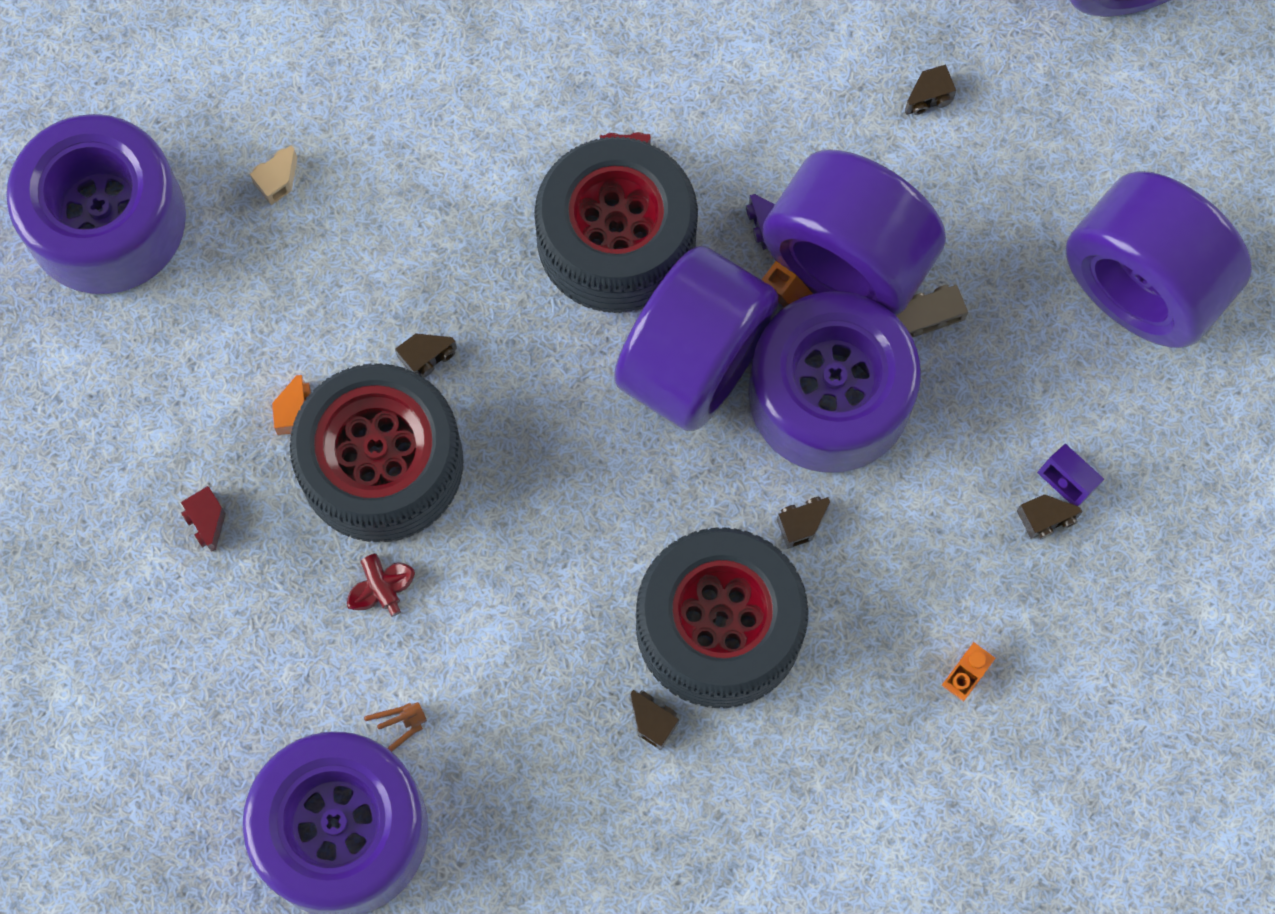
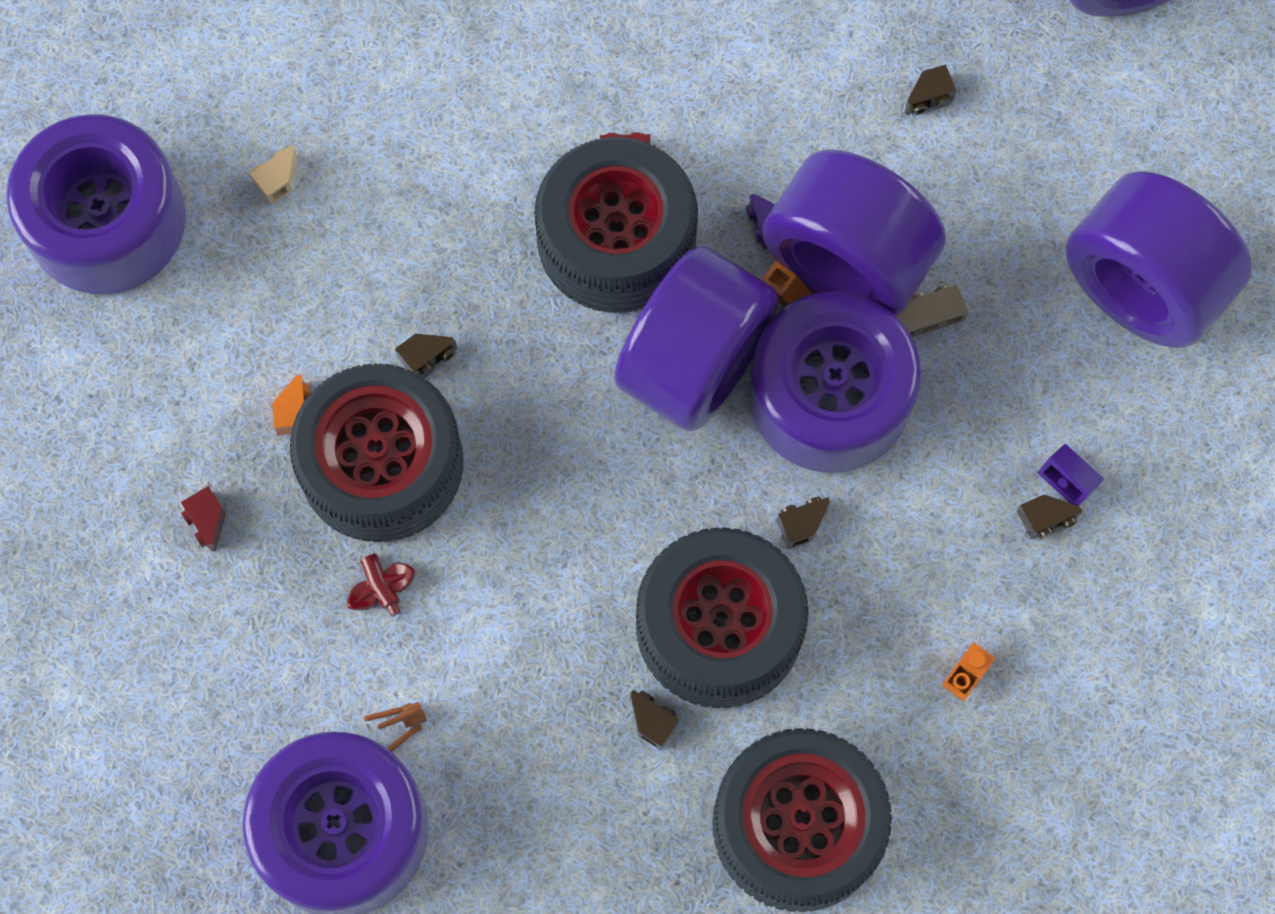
(845, 785): none -> wheel

